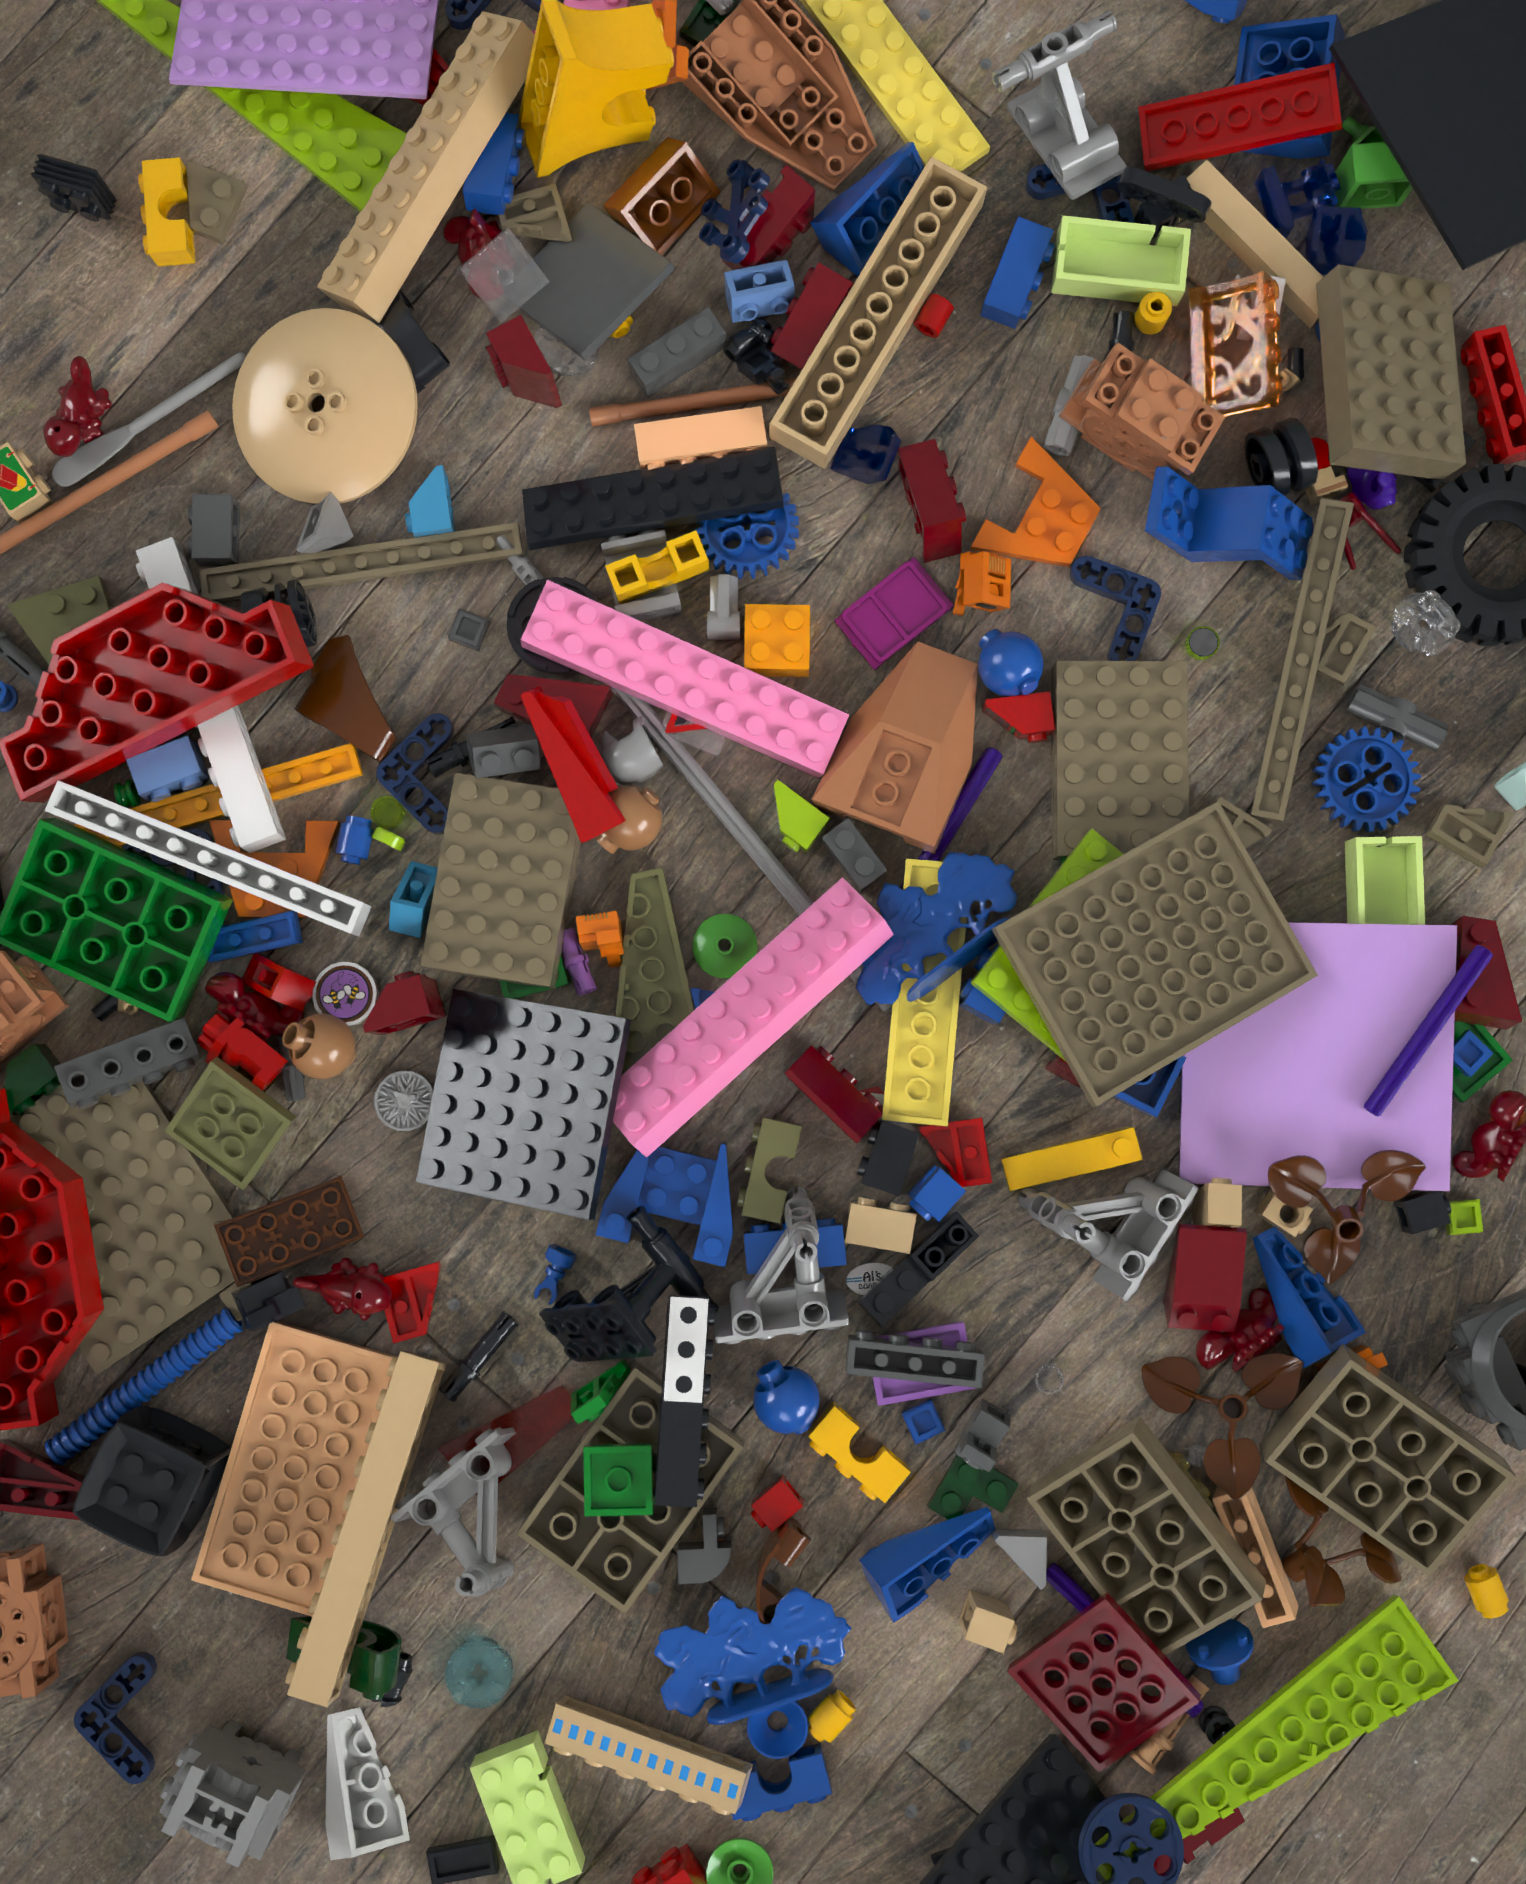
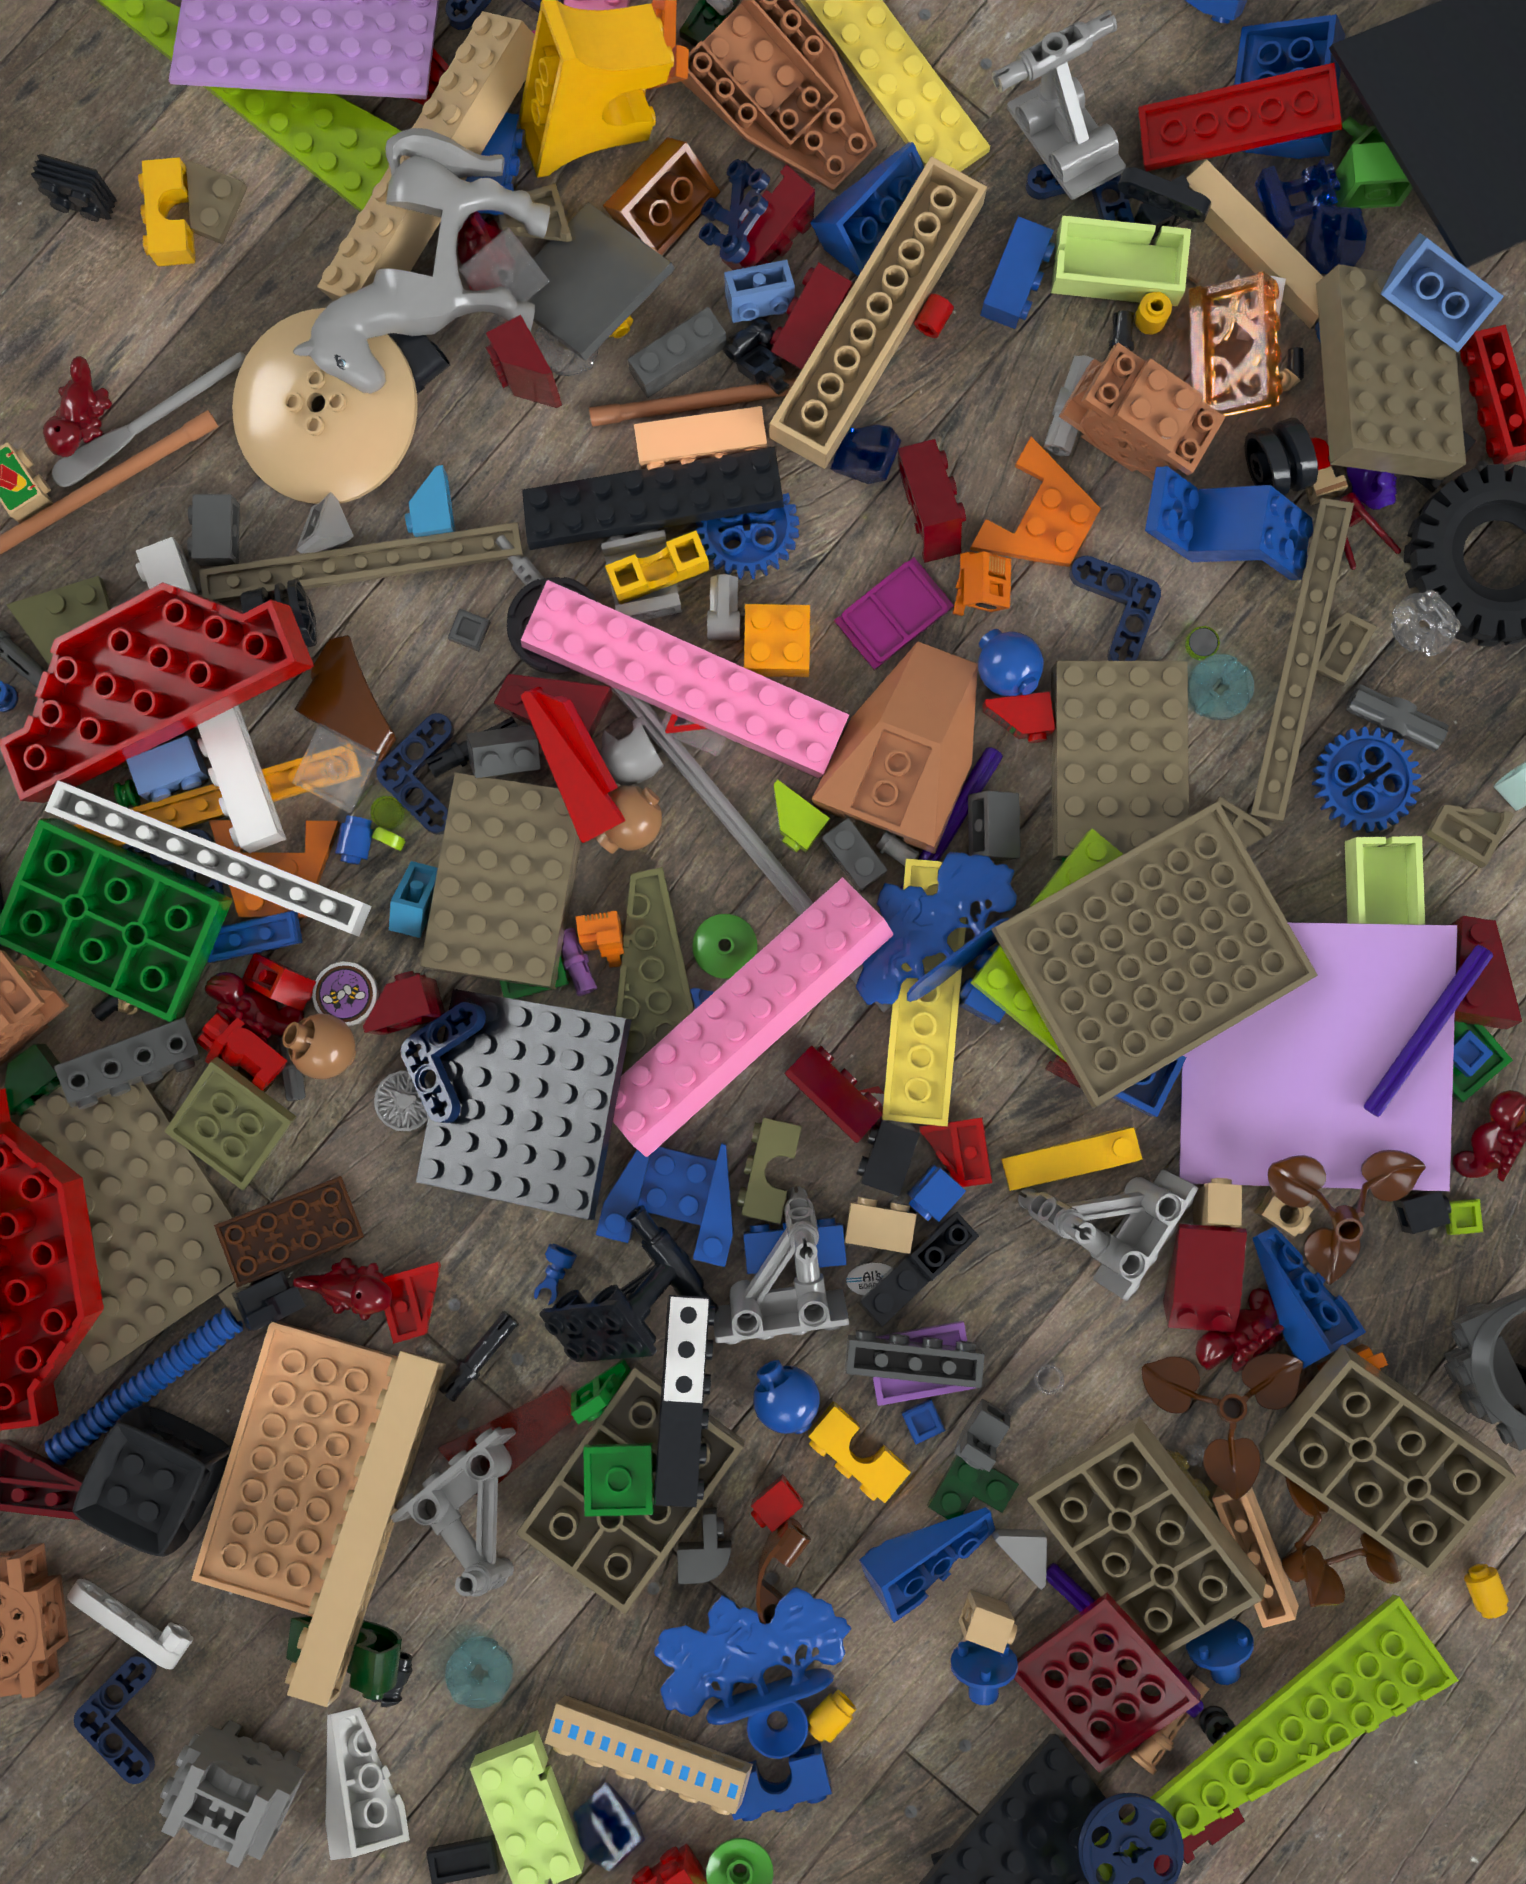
(161, 1647): none -> white beam
(335, 768): none -> clear plate
(413, 301): none -> light grey animal
(432, 1050): none -> dark blue beam
(607, 1828): none -> clear blue slope
(896, 848): none -> light grey pin
(983, 1670): none -> blue piece
(994, 825): none -> dark grey brick
(1232, 673): none -> clear light blue plate
(1440, 292): none -> medium blue slope

